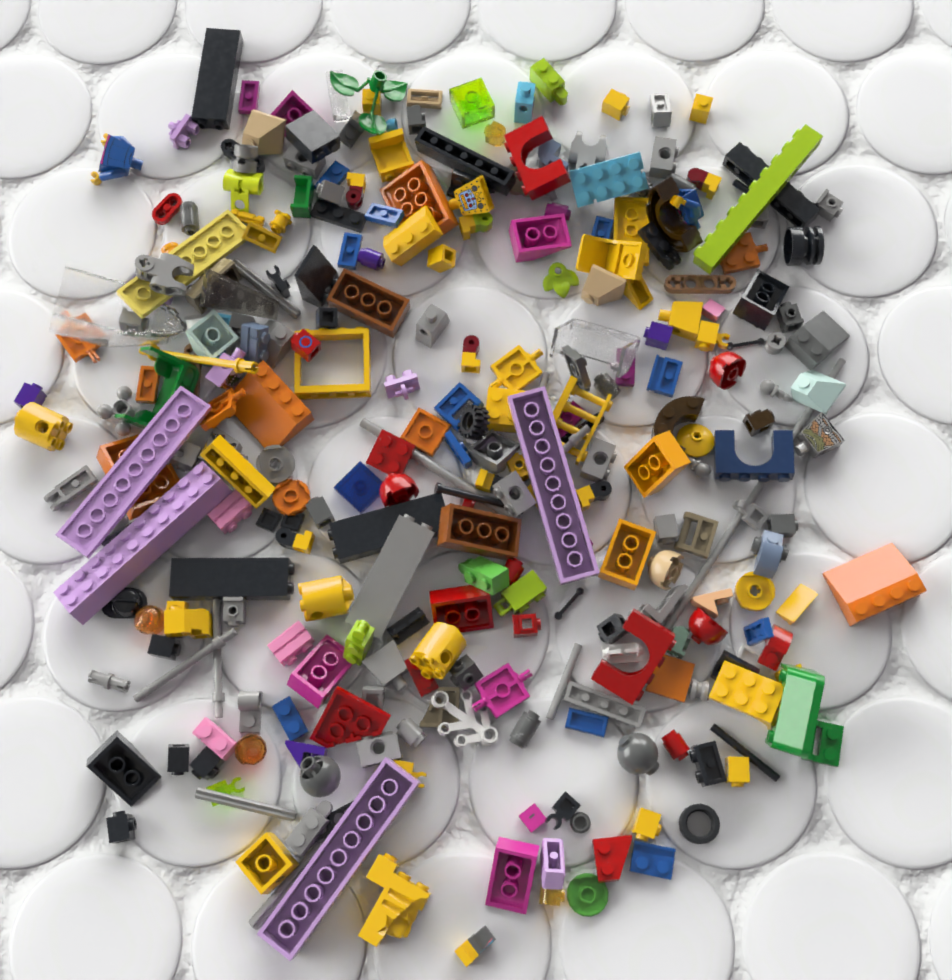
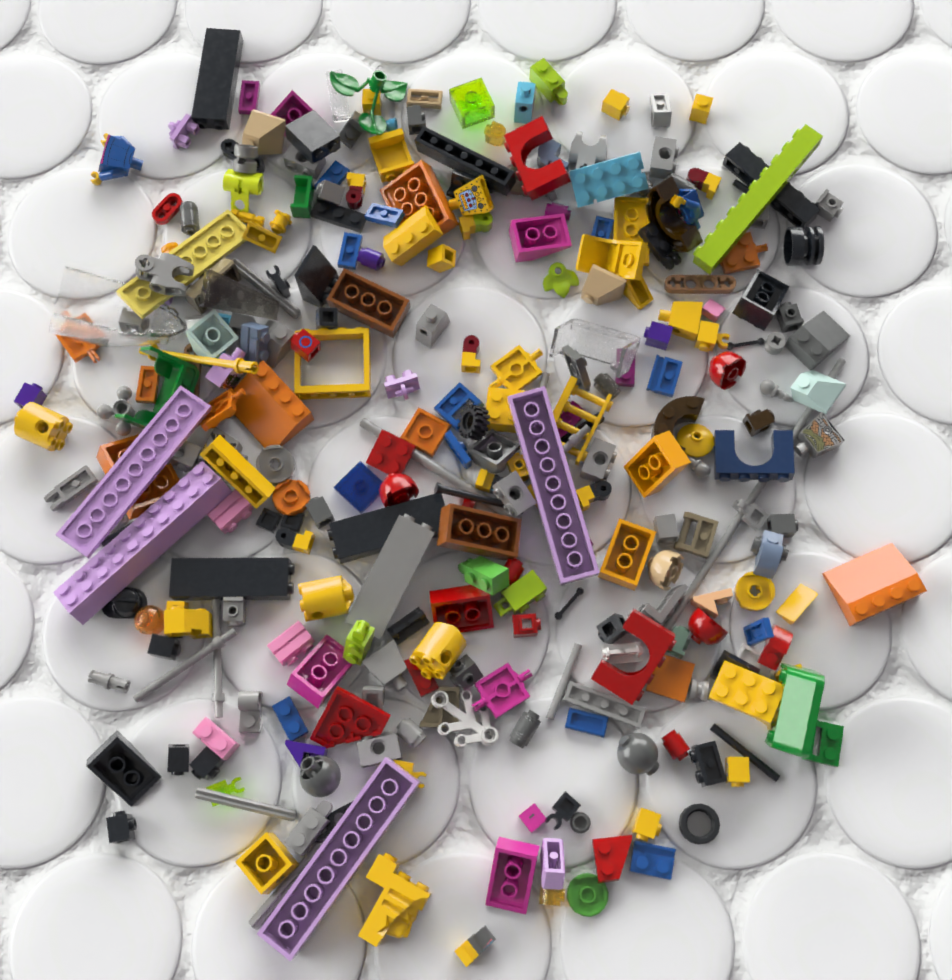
(250, 749): clear orange hair -> none

